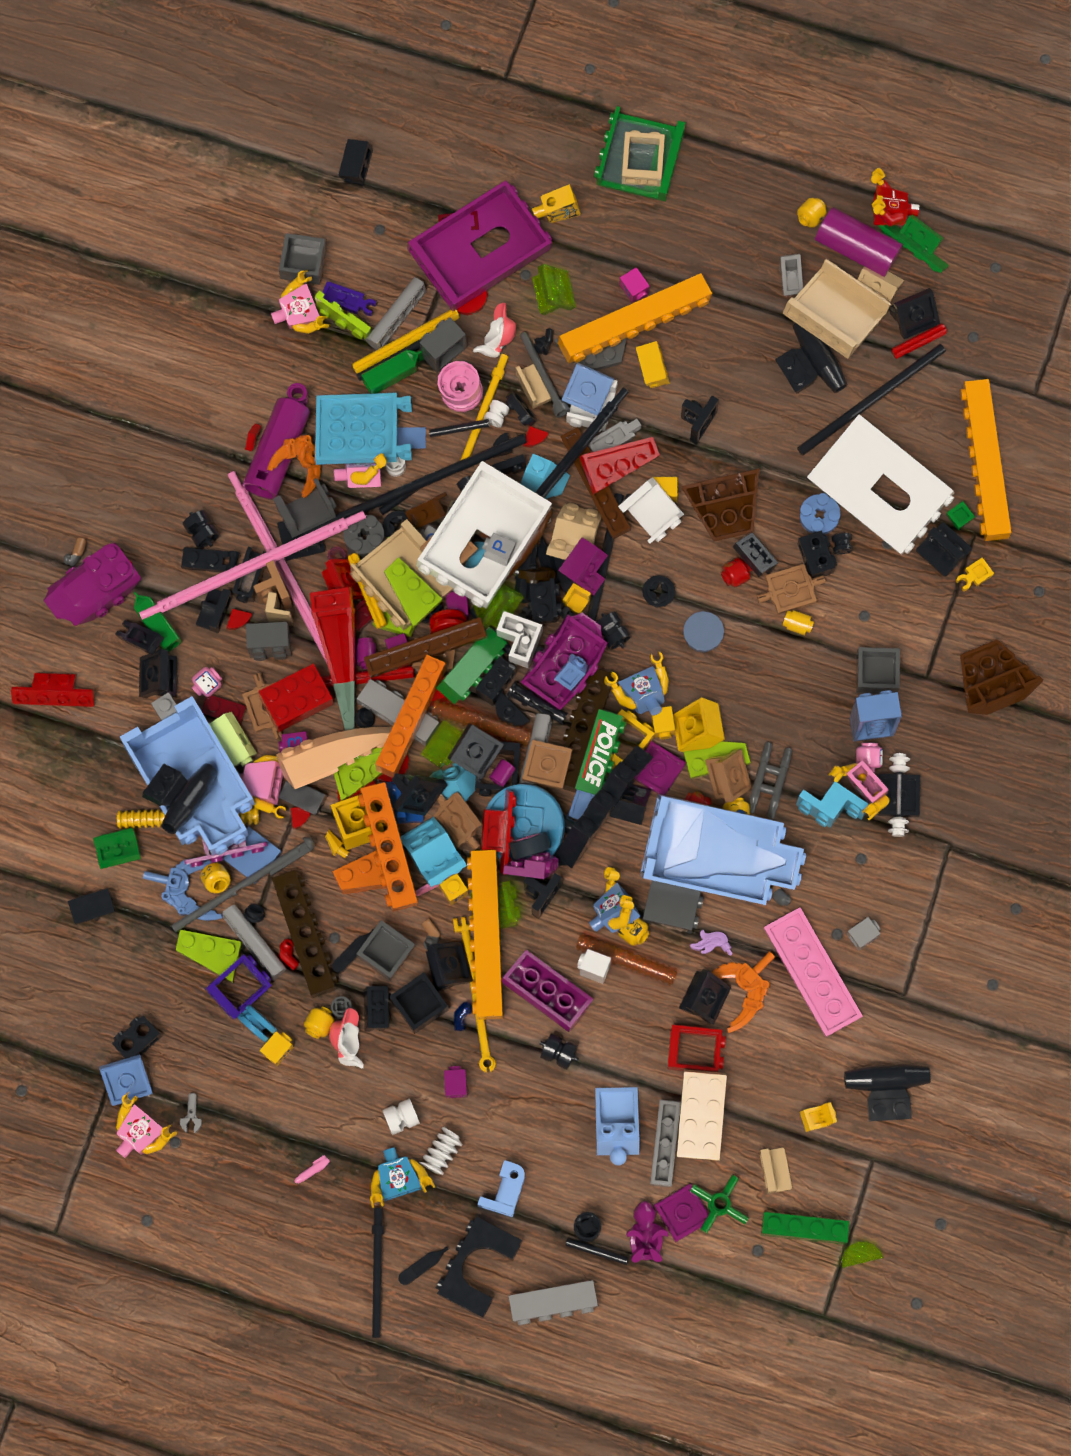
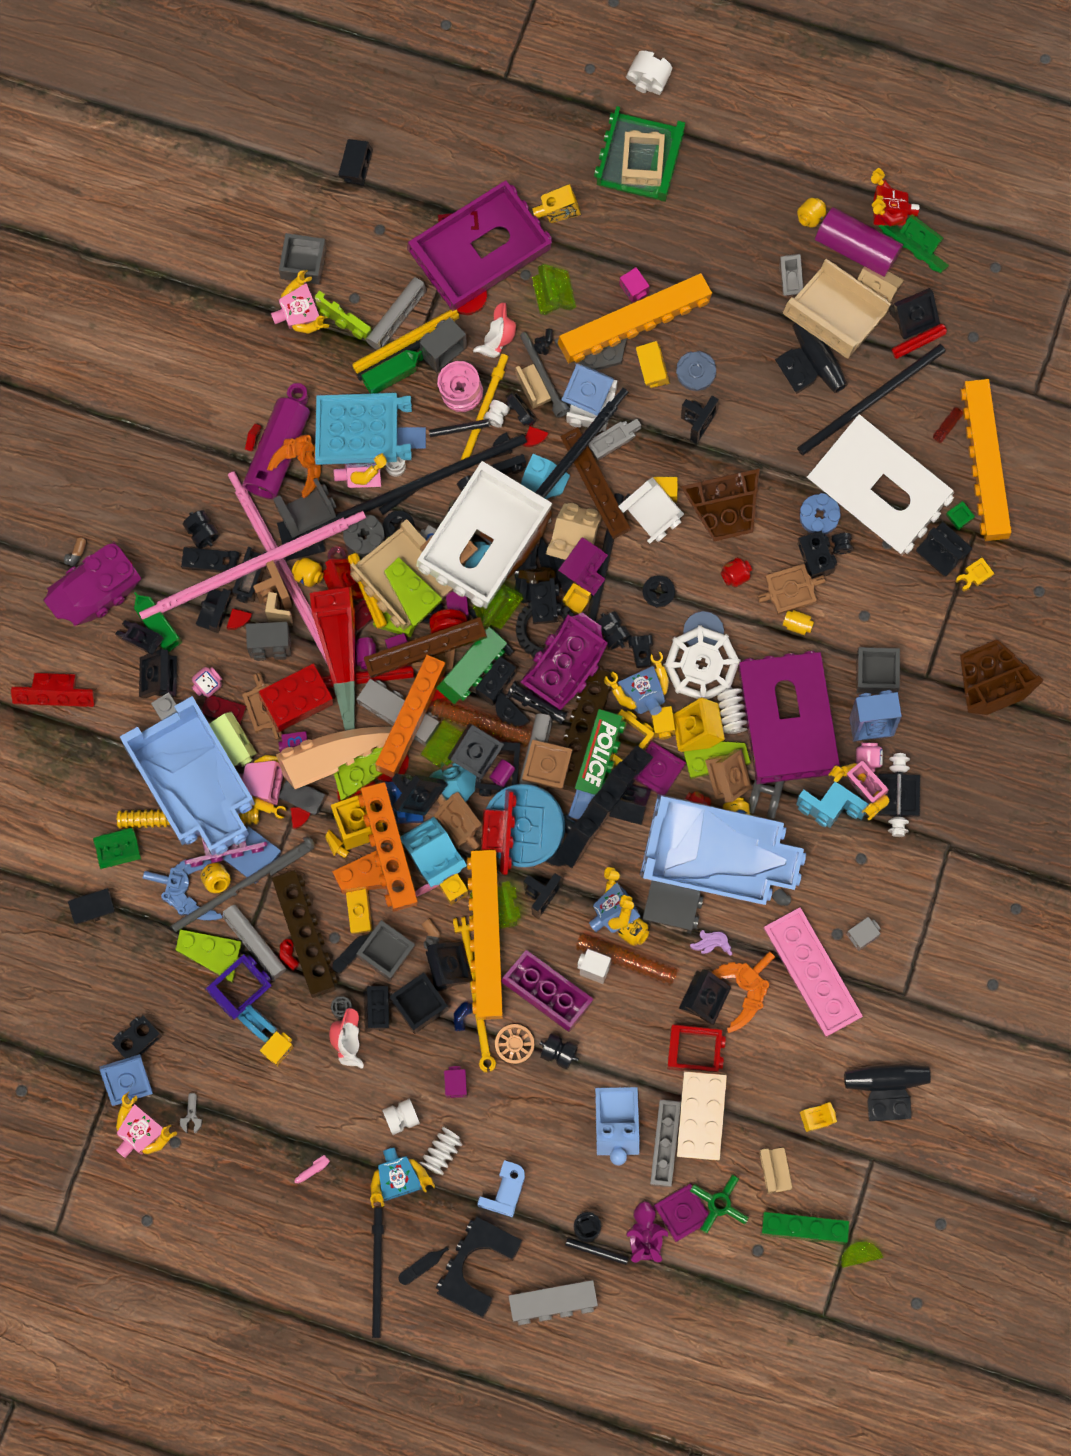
(181, 795): black plate -> none
(254, 913): black plate -> none
(307, 572): none -> yellow head
(318, 1022): yellow head -> none
(347, 298): dark purple plate -> none
(359, 911): none -> yellow plate
(364, 718): black plate -> none
(426, 511): reddish brown panel -> none
(498, 549): light grey brick -> none
(514, 1044): none -> light nougat wheel
(524, 635): white brick -> none
(530, 845): black wheel -> none
(537, 866): magenta plate -> none
(572, 672): medium blue bracket -> none
(614, 463): wing -> none
(639, 646): none -> black plate
(649, 72): none -> white brick
(696, 371): none -> sand blue tile
(697, 652): none -> white plate
(731, 711): none -> white piece
(755, 555): black bracket -> none
(789, 746): none -> magenta panel
(947, 425): none -> clear red axle

